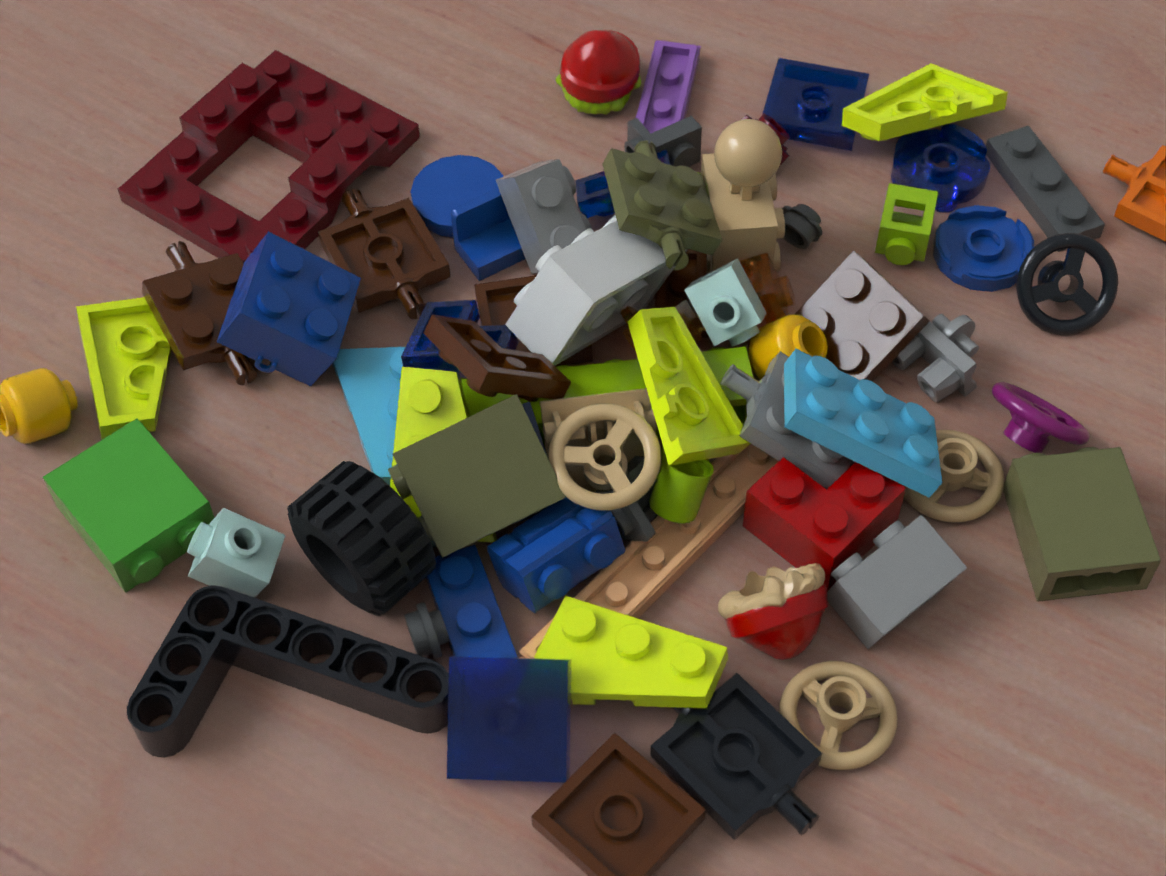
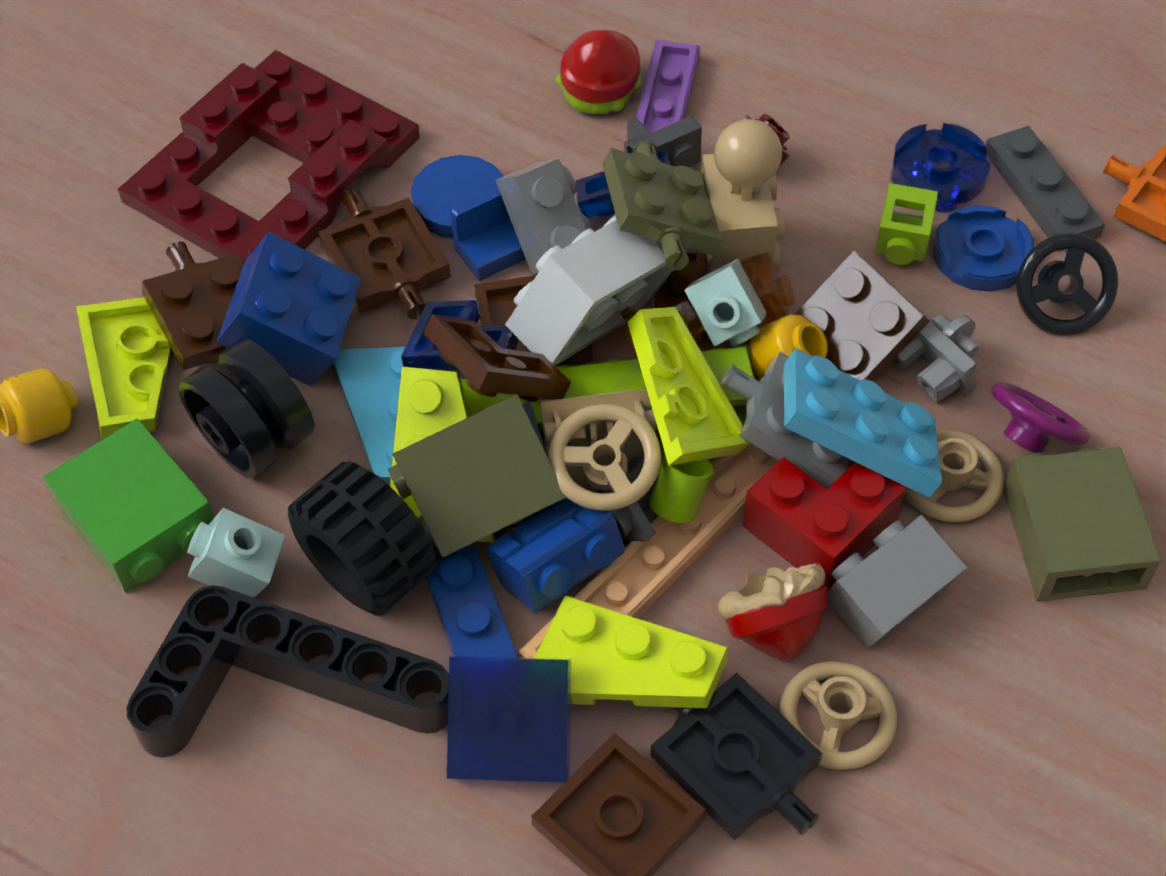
(247, 407): none -> black wheel
(427, 631): dark grey plate -> none
(801, 226): dark grey plate -> none
(811, 101): clear blue plate -> none
(921, 102): neon yellow wing -> none

